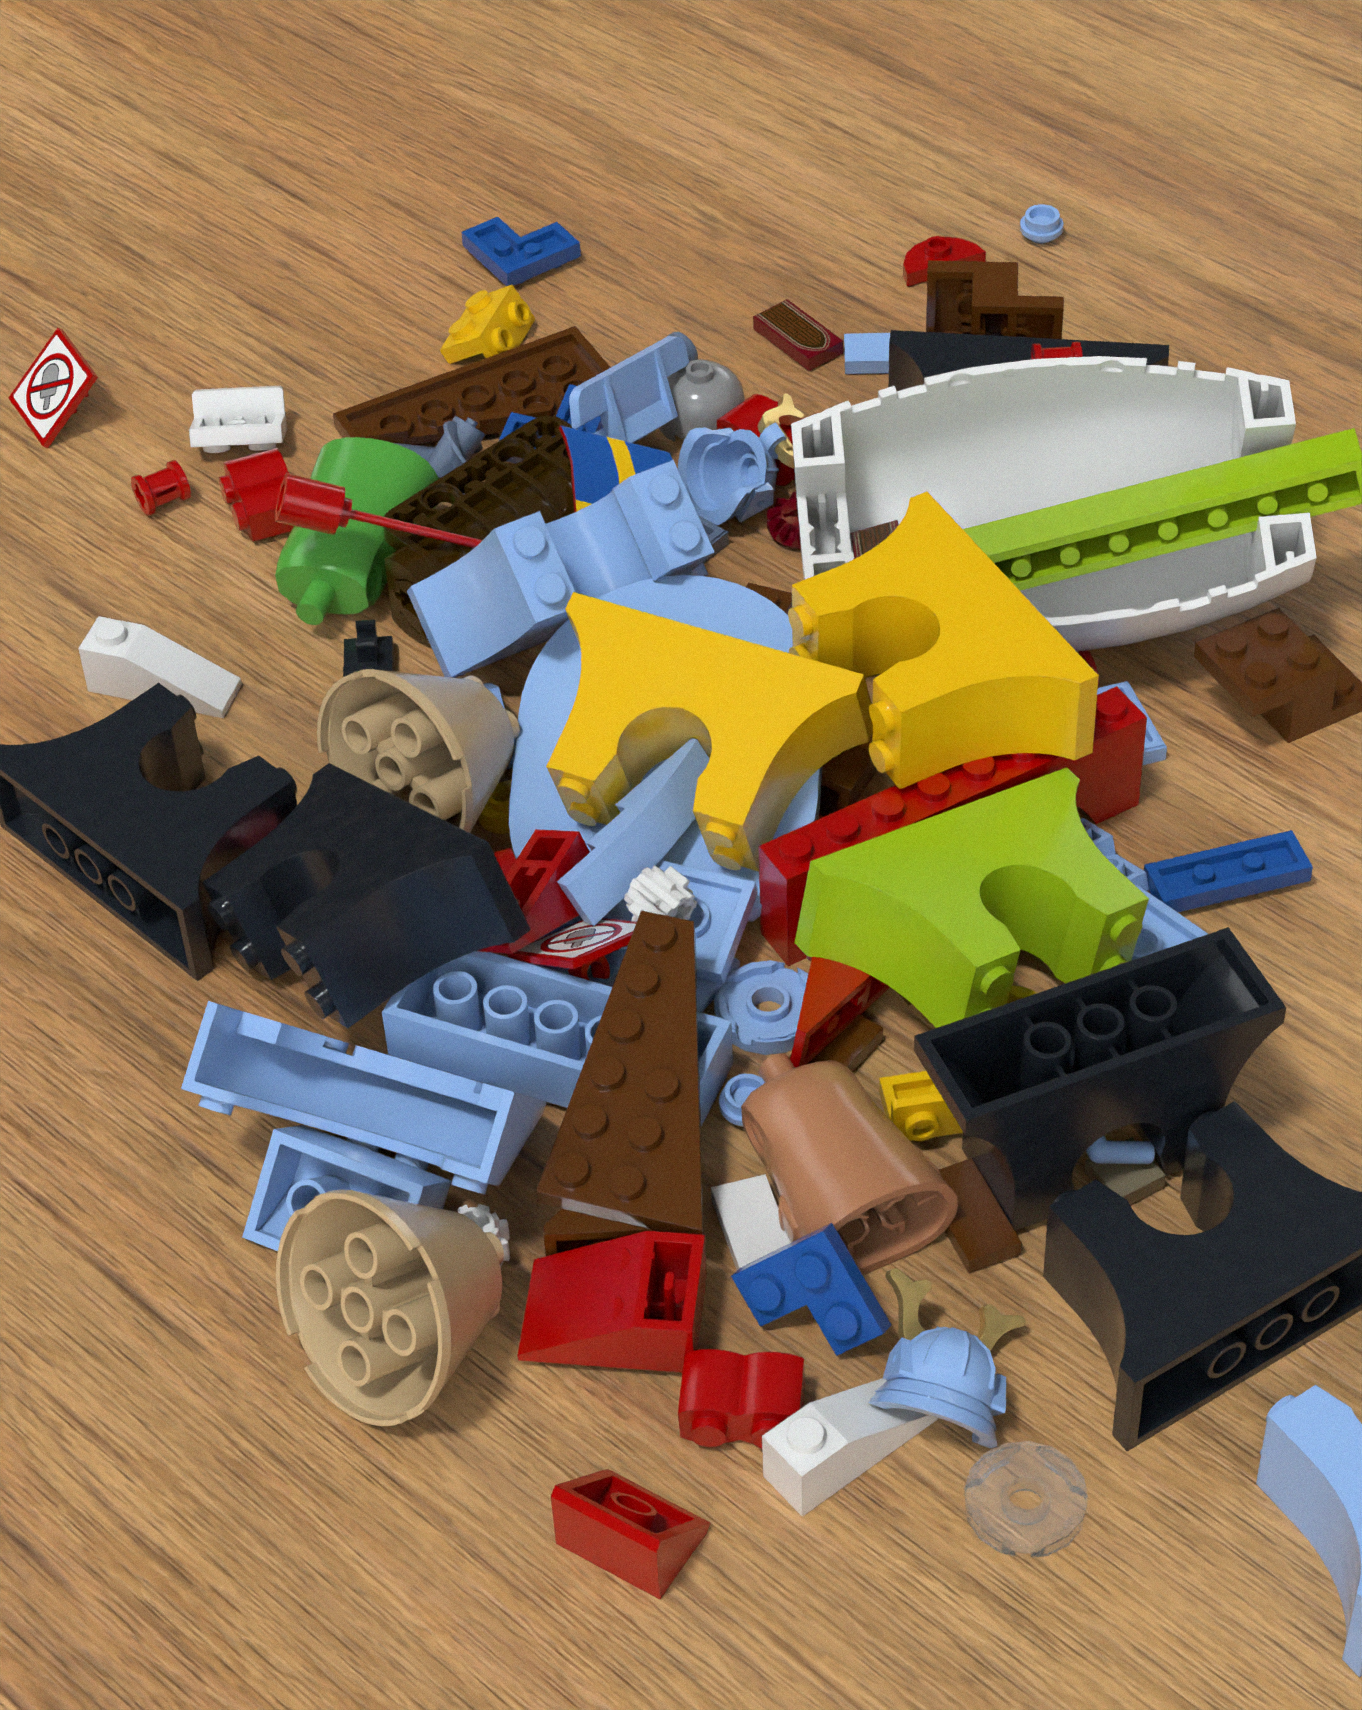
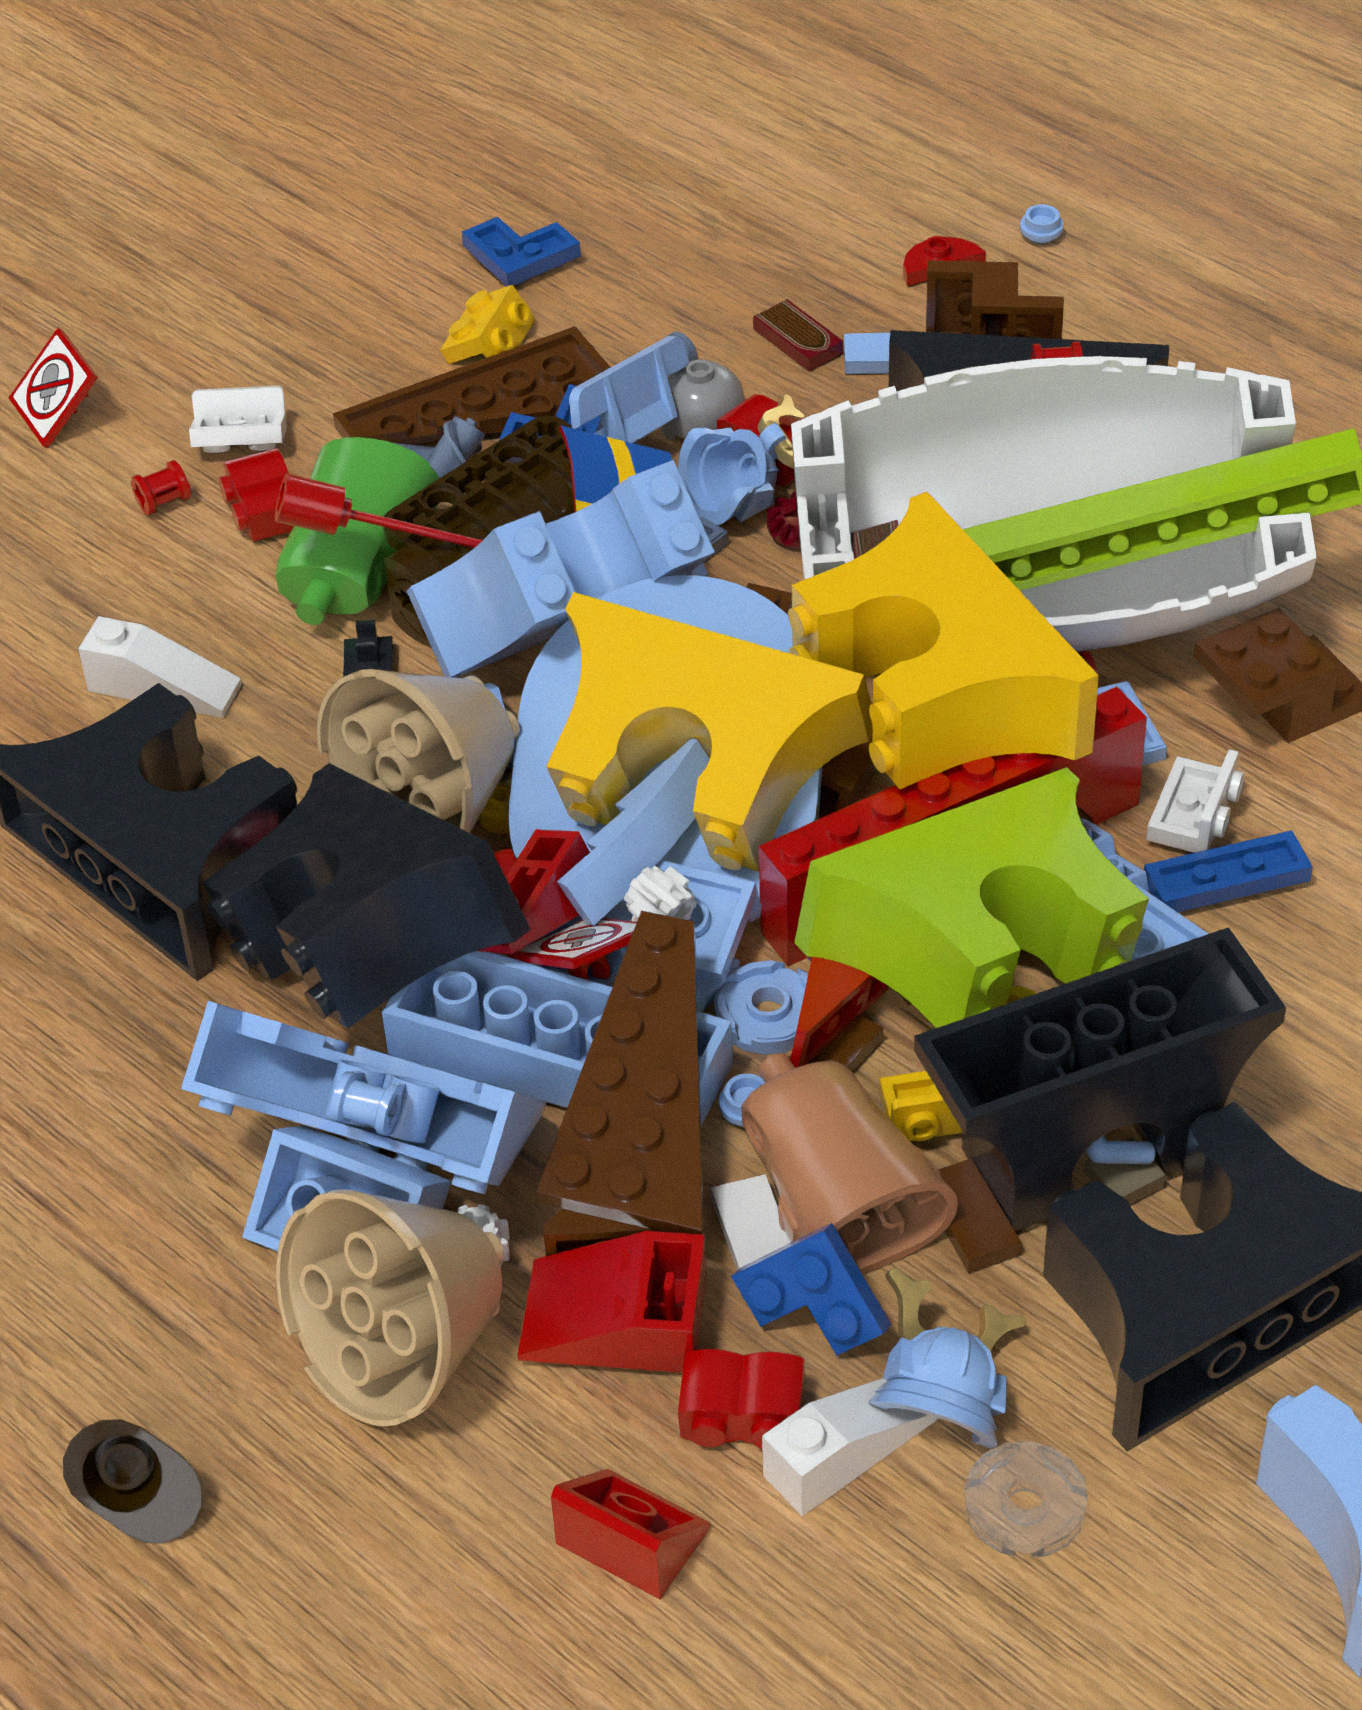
(133, 1480): none -> dark brown piece
(382, 1101): none -> light blue piece
(1196, 803): none -> white bracket

